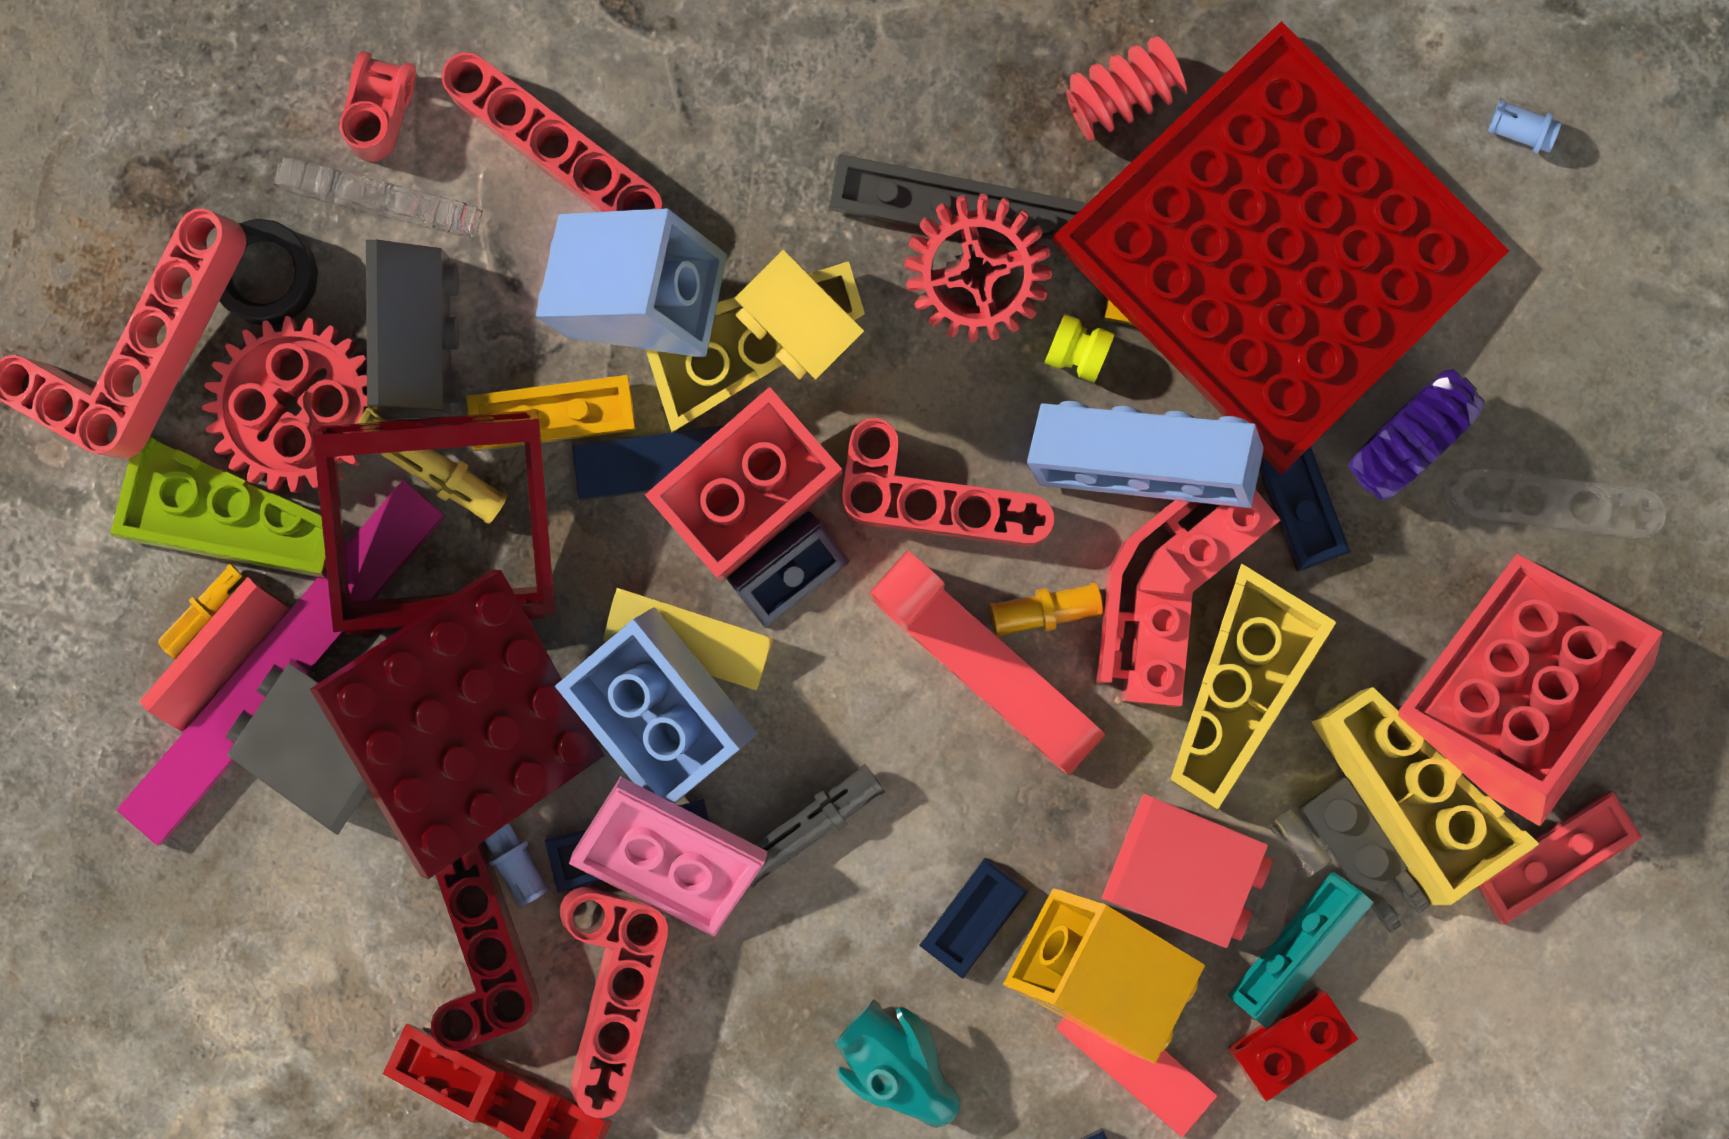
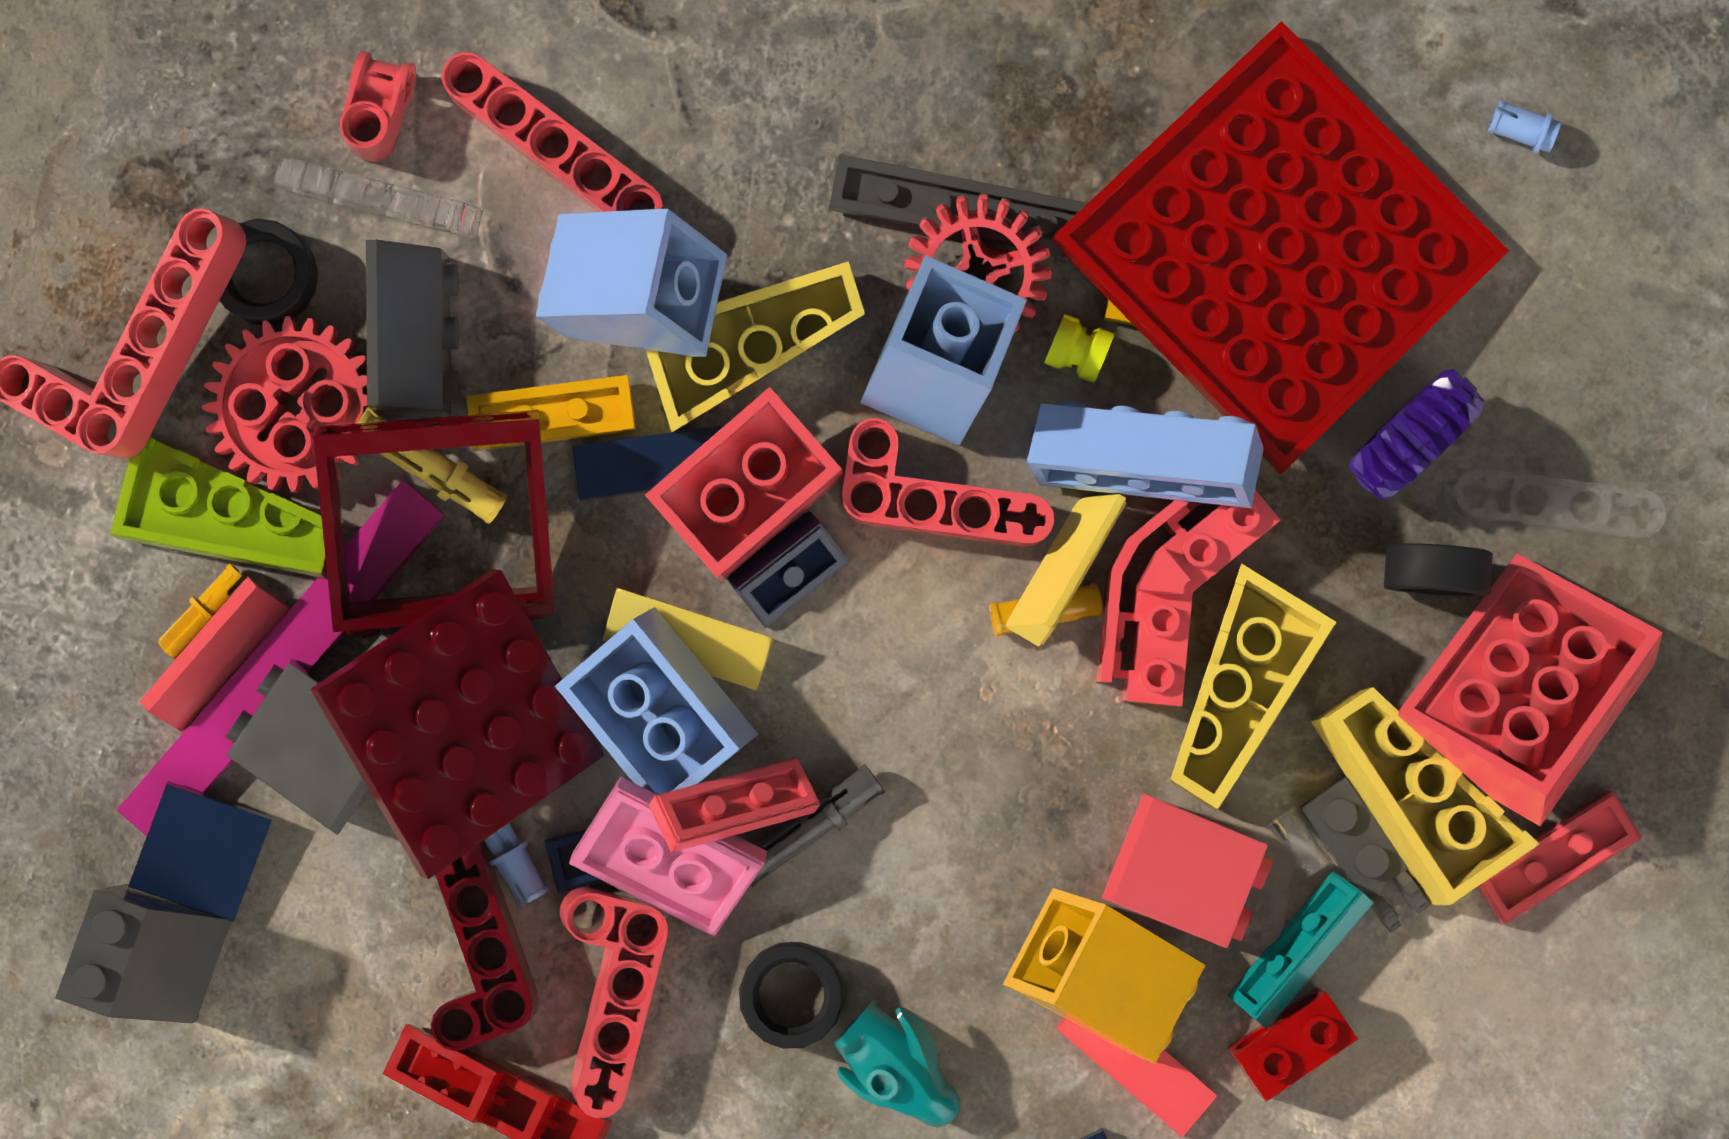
(142, 957): none -> dark grey slope
(200, 851): none -> dark blue tile
(734, 804): none -> coral tile
(791, 1036): none -> black tyre
(798, 316): light yellow brick -> none
(920, 606): coral beam -> none
(943, 351): none -> light blue slope
(973, 918): dark blue tile -> none
(1065, 567): none -> light yellow slope
(1124, 86): coral piece -> none
(1305, 512): dark blue tile -> none
(1438, 569): none -> black tyre

